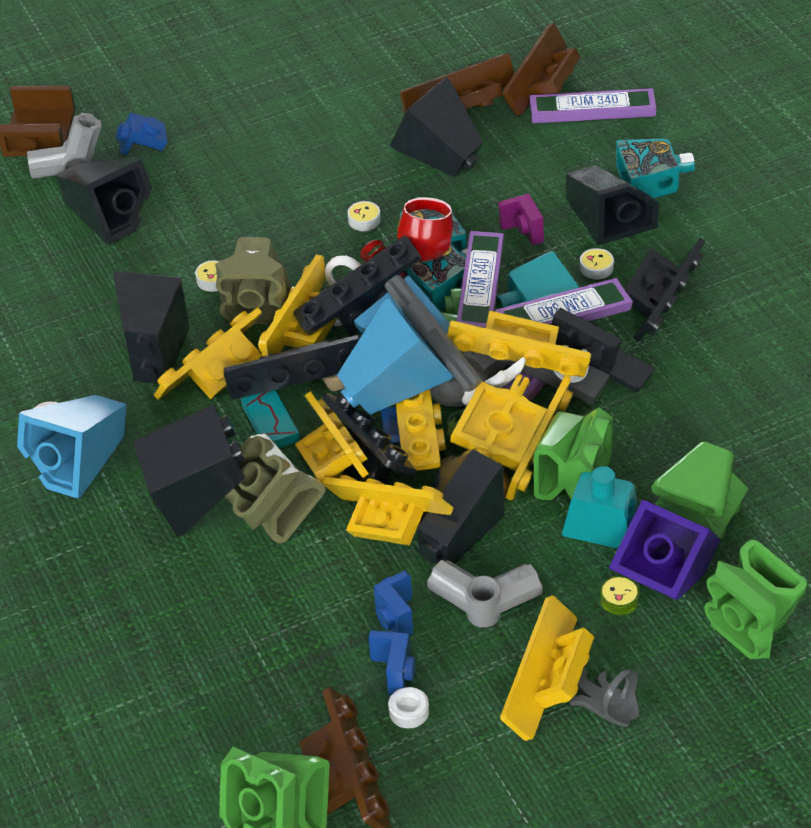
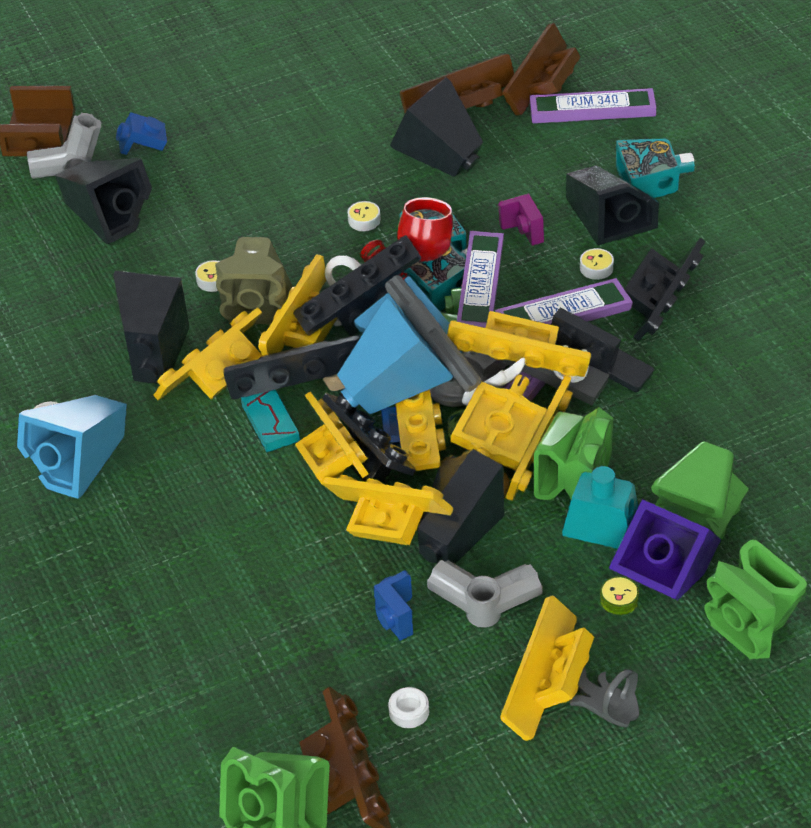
(190, 466): black slope -> none
(273, 490): olive piece -> none
(395, 650): blue bracket -> none
(536, 280): teal torso -> none

